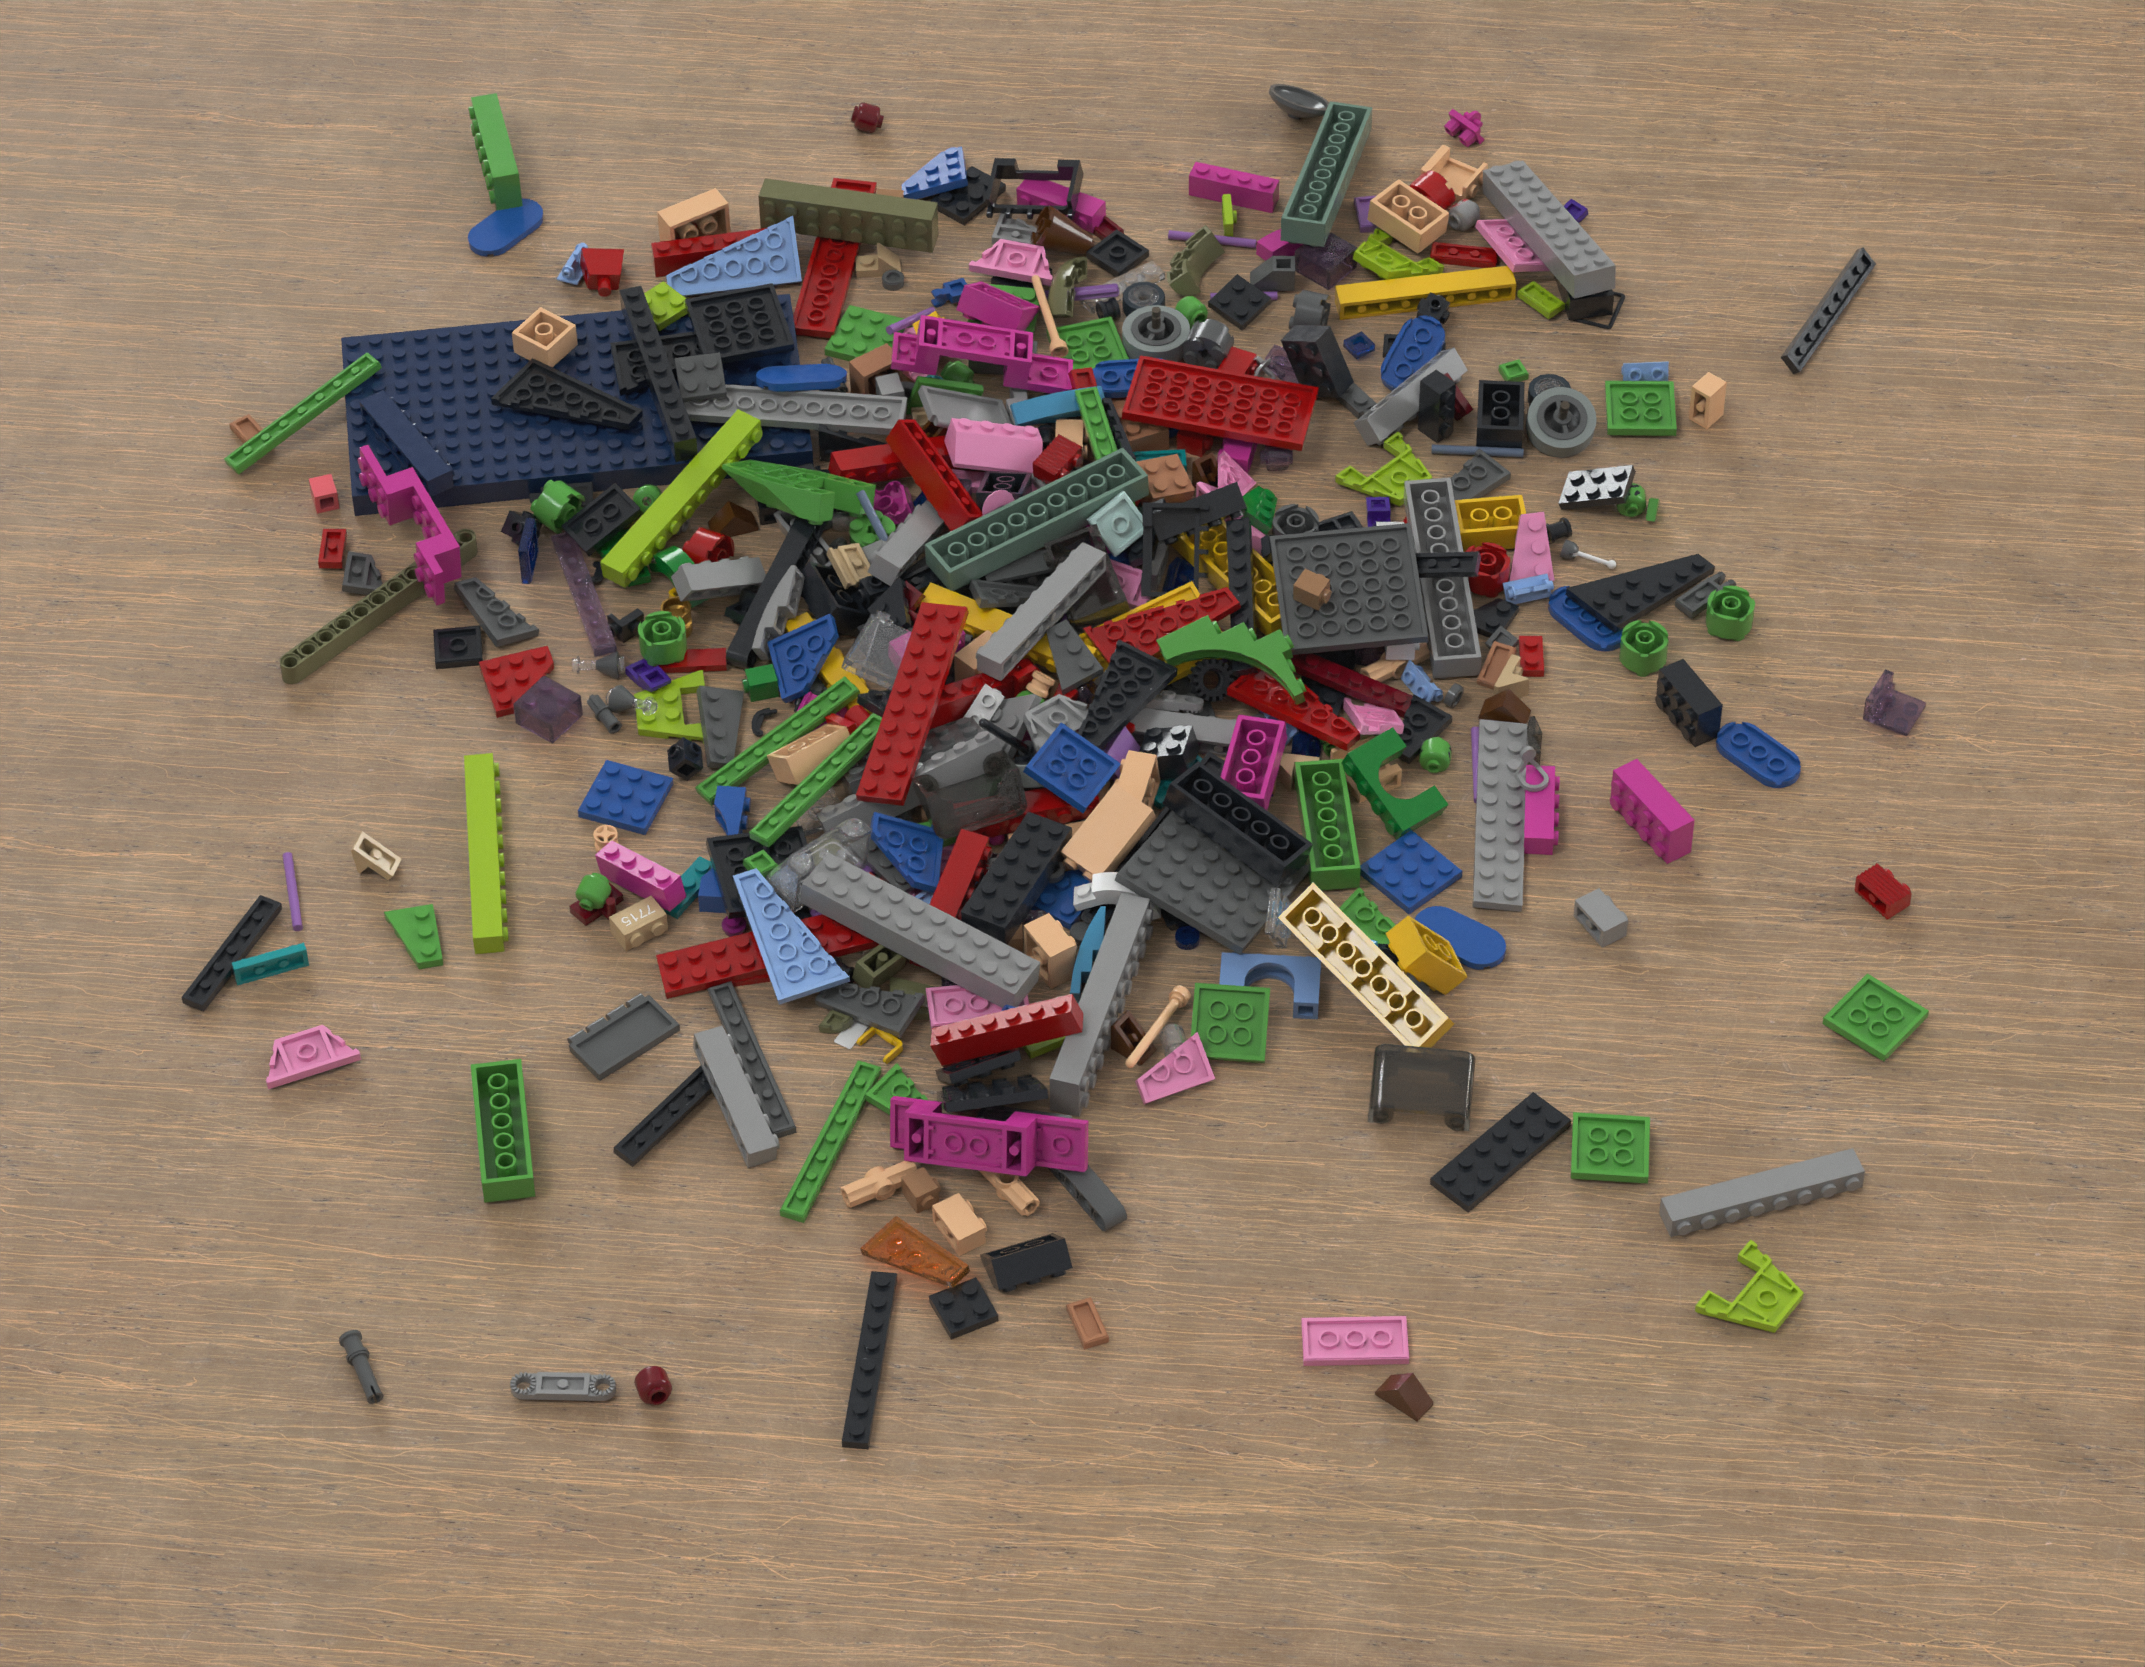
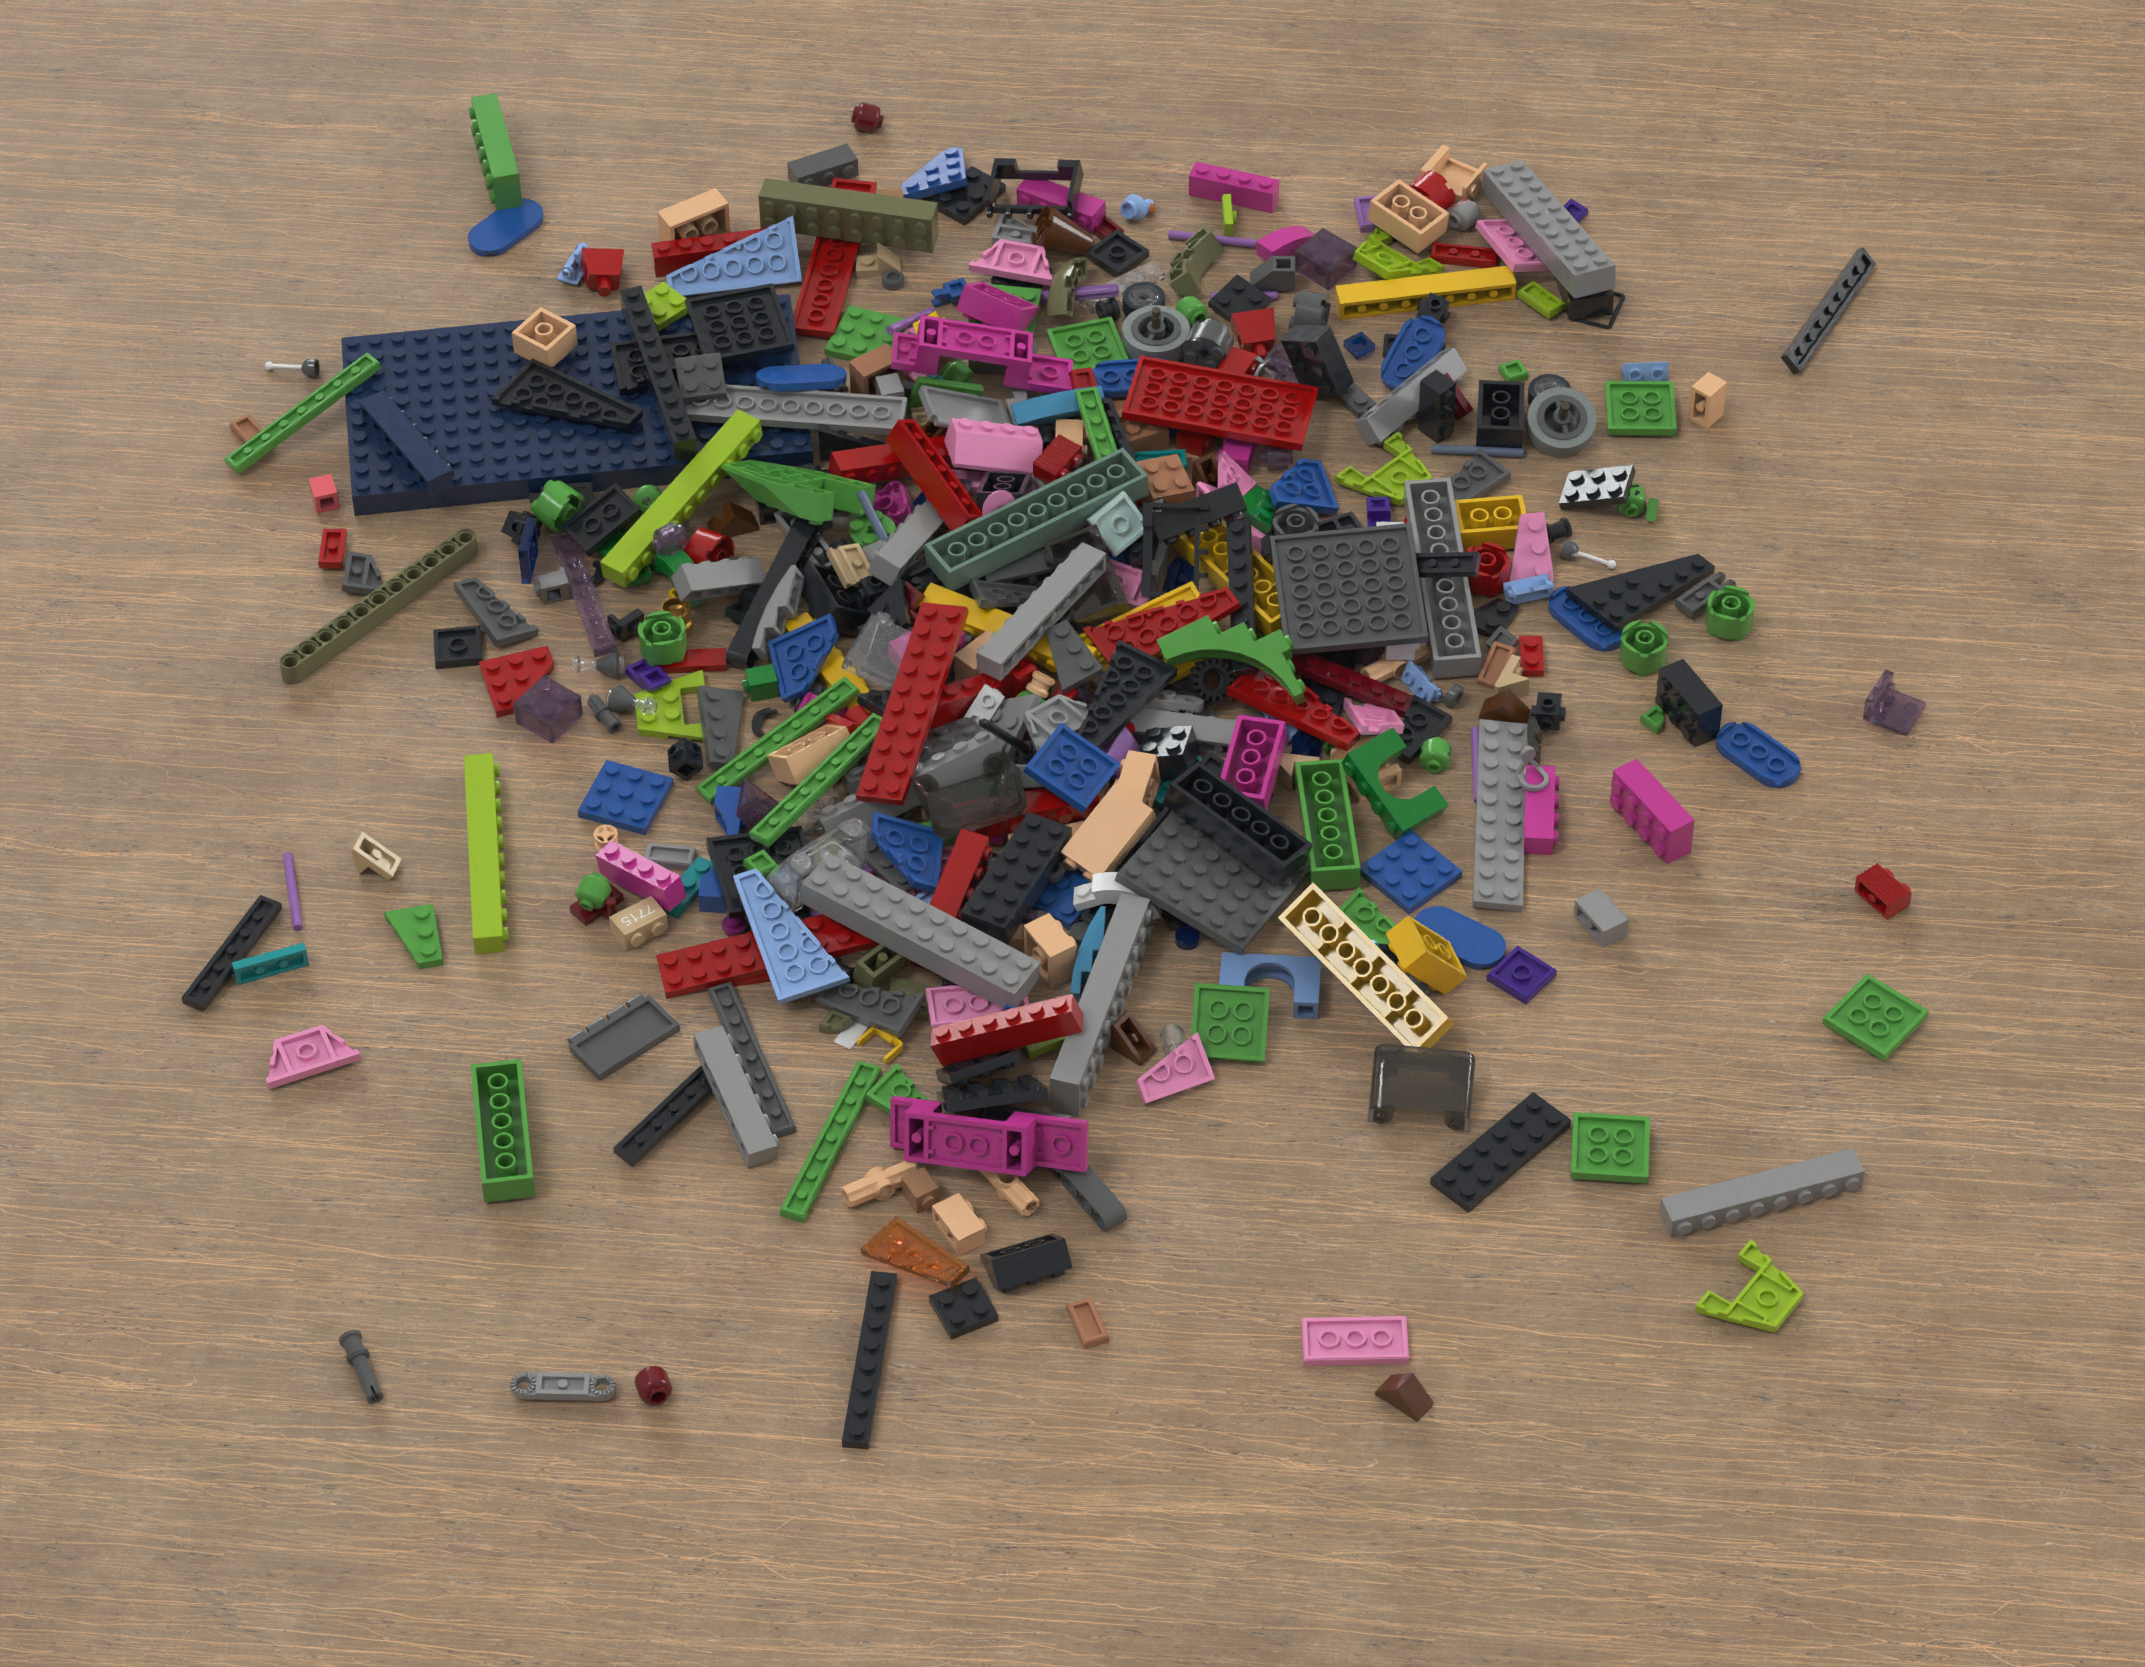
(309, 367): none -> hinge
(403, 498): dark pink bracket -> none
(552, 587): none -> flat silver brick
(669, 539): none -> head
(671, 856): none -> light grey tile
(753, 804): none -> clear purple bracket
(824, 166): none -> dark grey brick
(1057, 347): light nougat piece -> none
(1136, 207): none -> light blue animal
(1177, 998): light nougat piece -> none
(1254, 330): none -> red torso
(1277, 930): clear plate -> none
(1298, 101): dark grey dish -> none
(1306, 486): none -> blue plate
(1312, 589): medium nougat brick -> none
(1326, 174): sand green brick -> none
(1468, 124): dark pink hips -> none
(1521, 975): none -> dark purple tile
(1549, 711): none -> black brick
(1653, 719): none -> bright green tile

